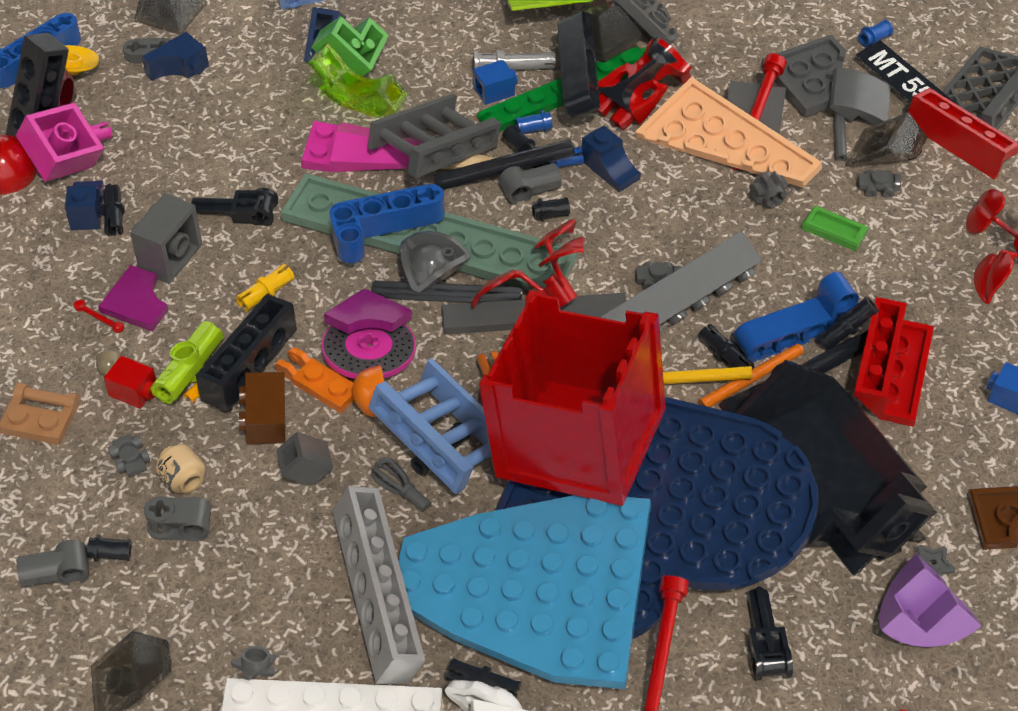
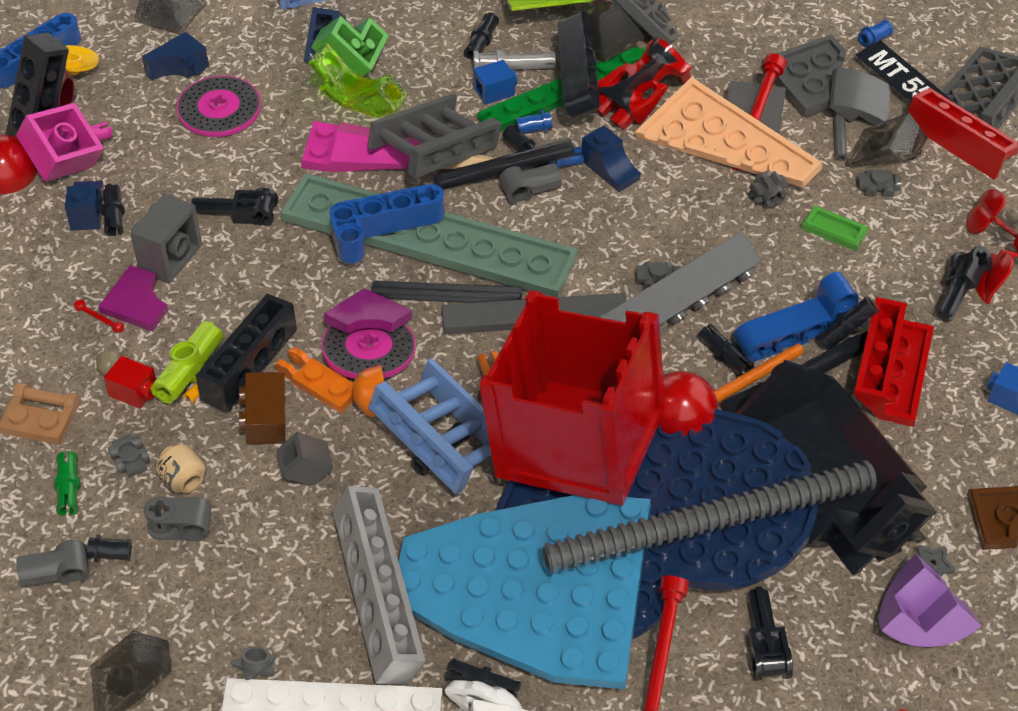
(66, 483): none -> green pin
(143, 46): dark grey beam -> none
(237, 109): none -> piece
(263, 286): yellow pin -> none
(406, 491): dark grey piece -> none
(431, 258): dark grey hat -> none
(481, 35): none -> black pin
(550, 208): black pin -> none
(556, 284): red plant -> none
(687, 403): none -> red piece
(707, 375): yellow bar -> none
(709, 516): none -> dark grey piece
(964, 274): none -> black connector

